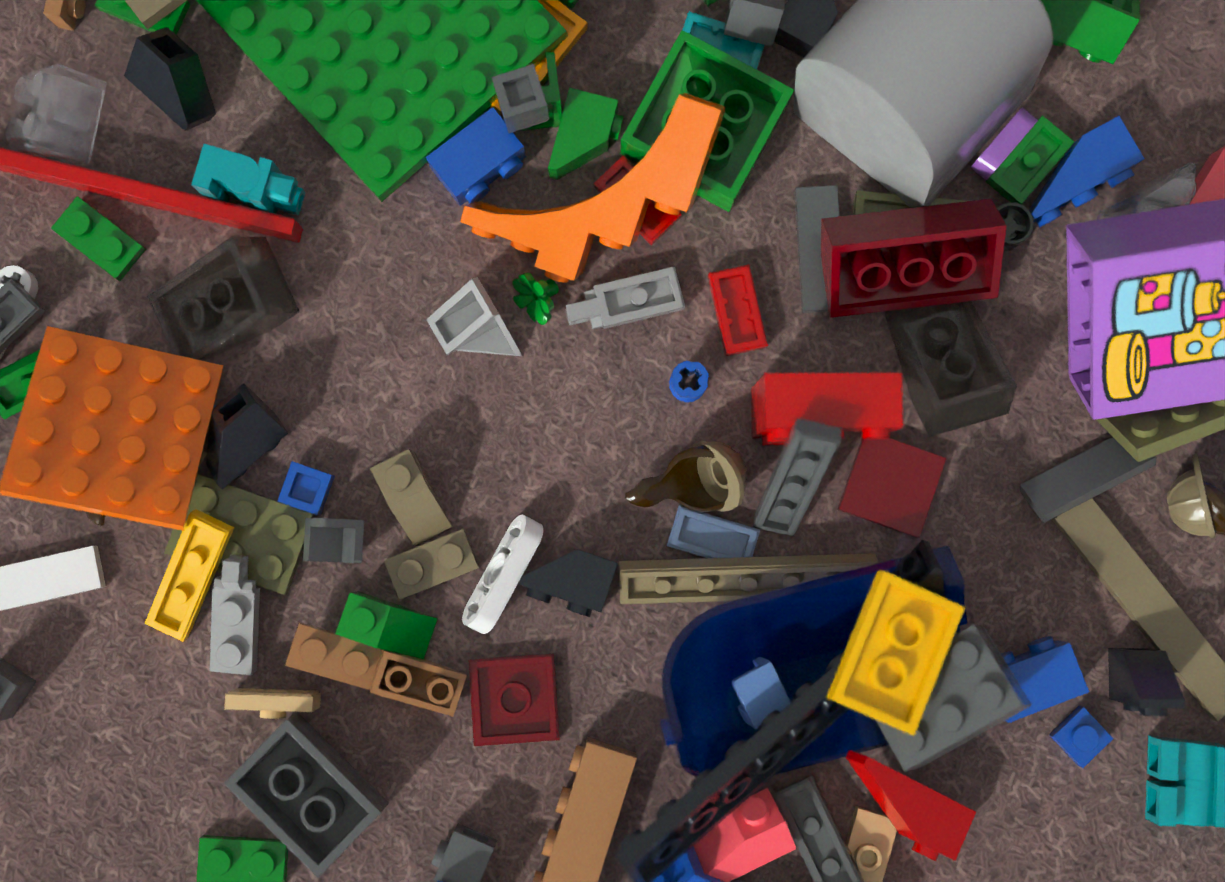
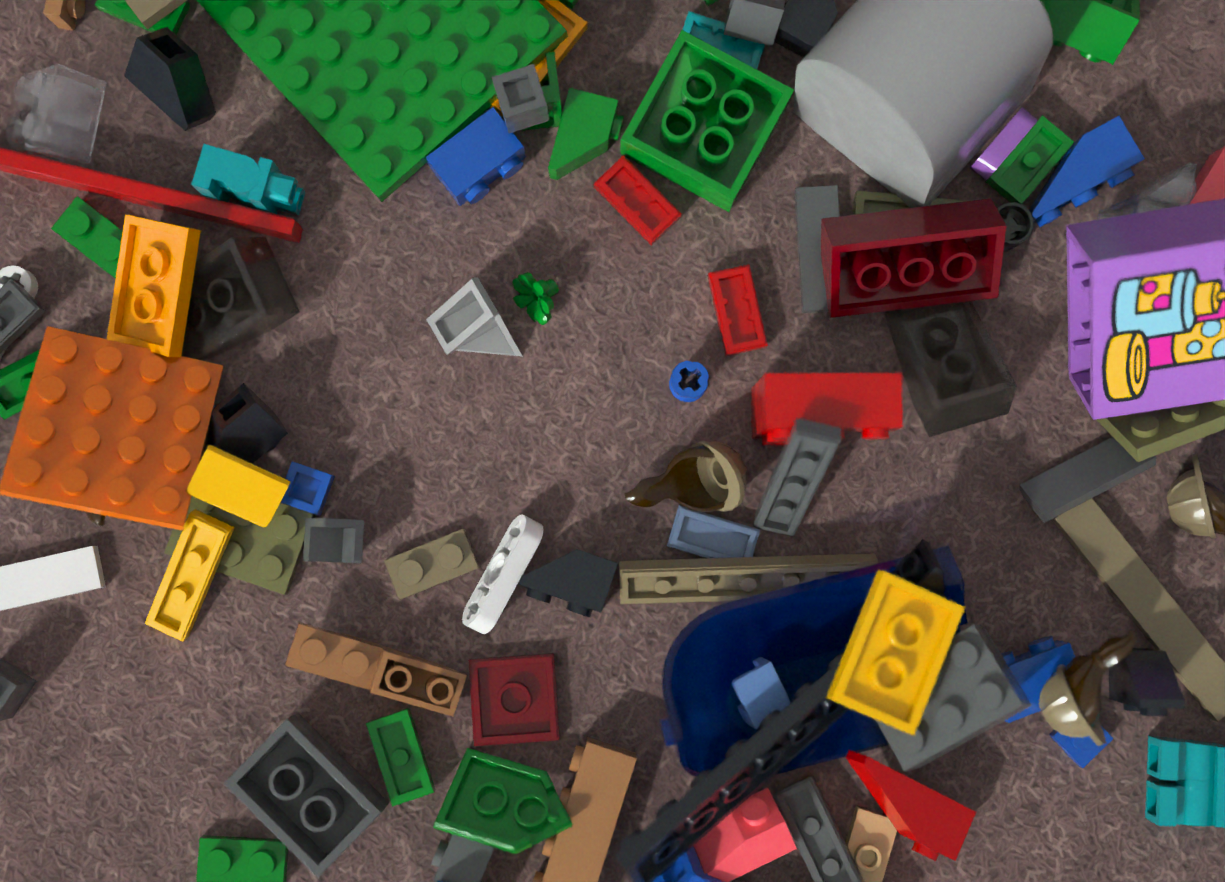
(153, 285): none -> light orange plate
(234, 619): light grey hinge -> none
(237, 486): none -> yellow slope
(272, 702): tan plate -> none
(386, 625): green slope -> none
(400, 757): none -> green plate
(411, 496): dark tan slope -> none
(501, 803): none -> green tile
(629, 300): light grey hinge -> none
(665, 175): orange arch -> none
(892, 485): dark red tile -> none
(1073, 692): none -> piece

